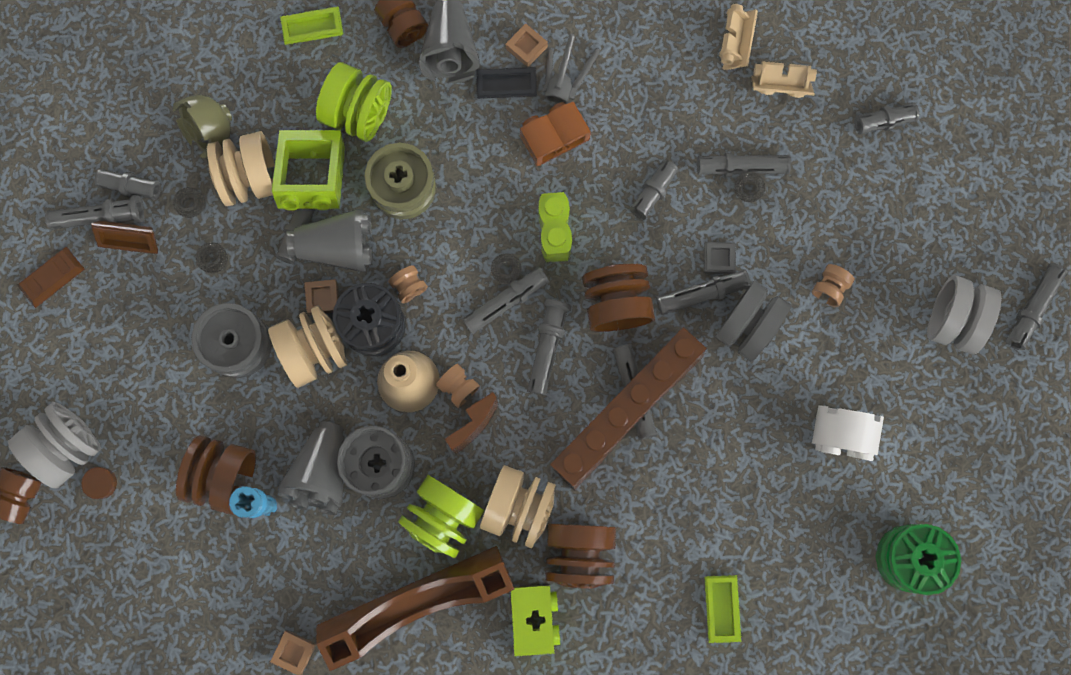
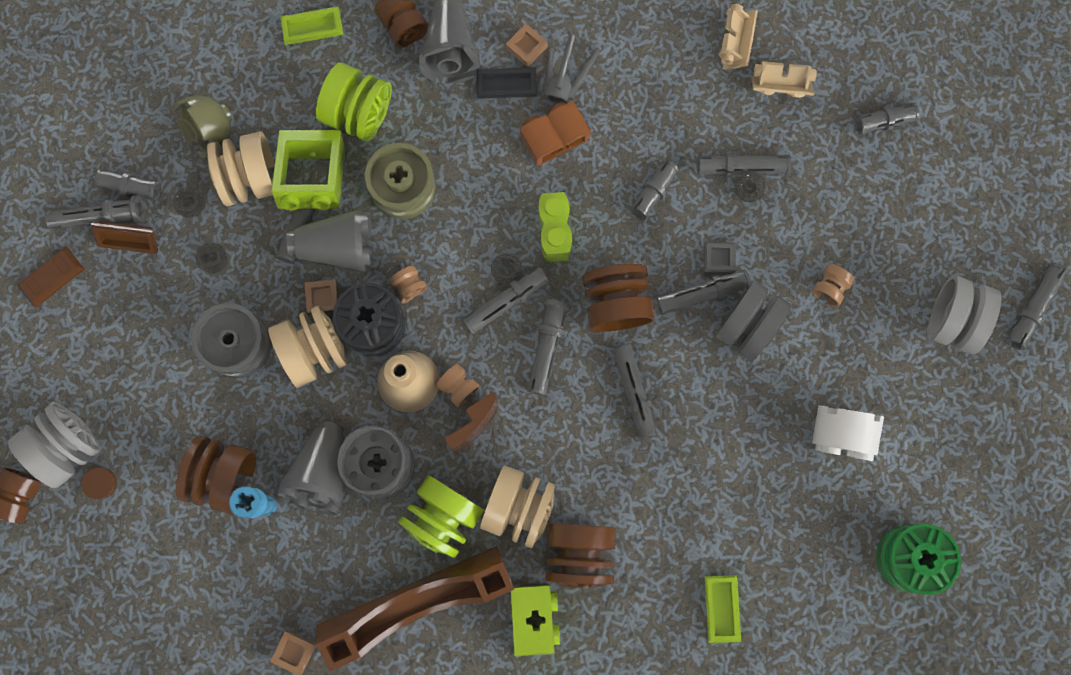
(627, 408): reddish brown arch -> none

